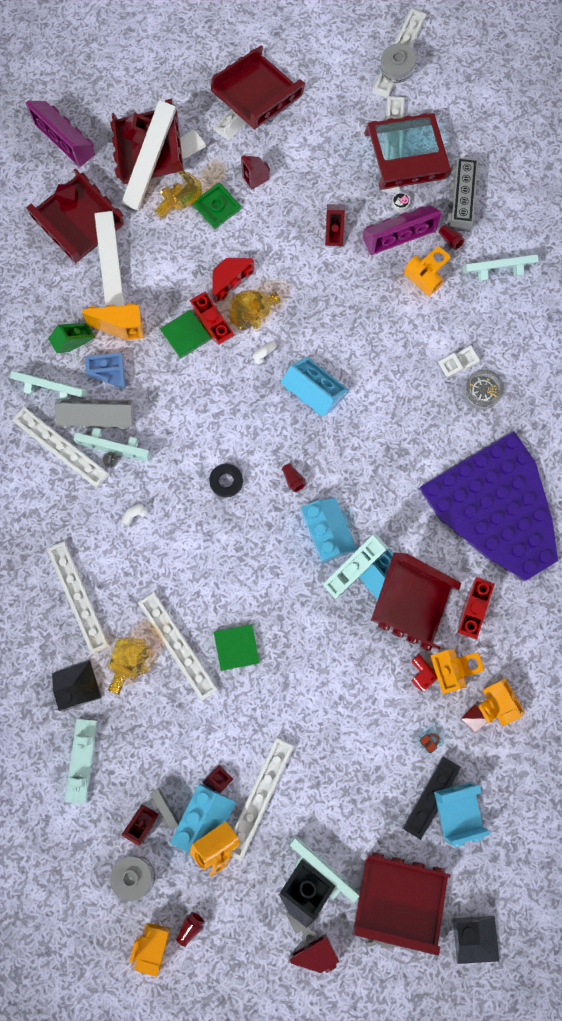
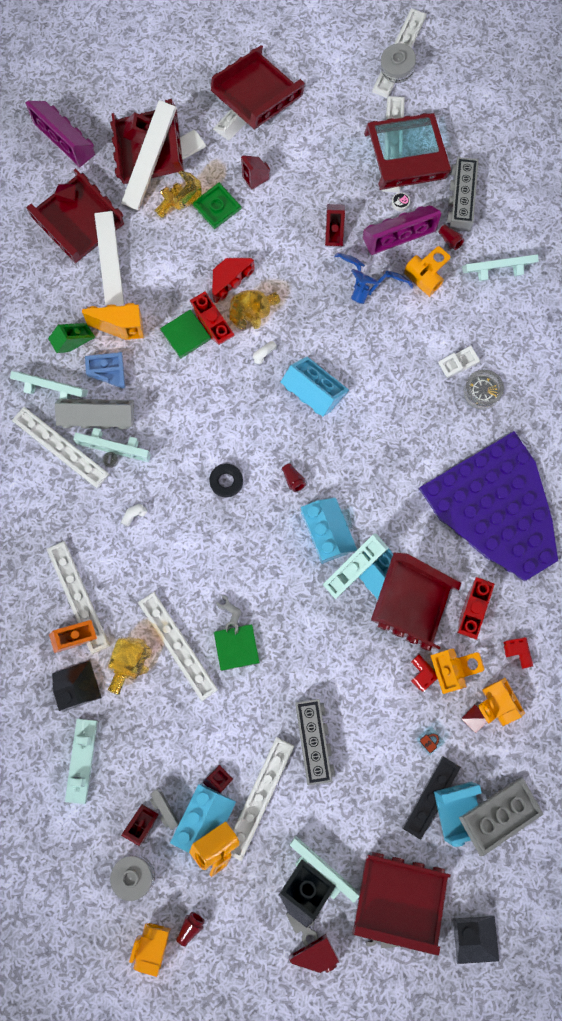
(72, 636): none -> orange slope
(236, 612): none -> light grey arm
(313, 742): none -> light grey brick
(361, 288): none -> blue plant
(501, 816): none -> light grey tile
(521, 648): none -> red piece

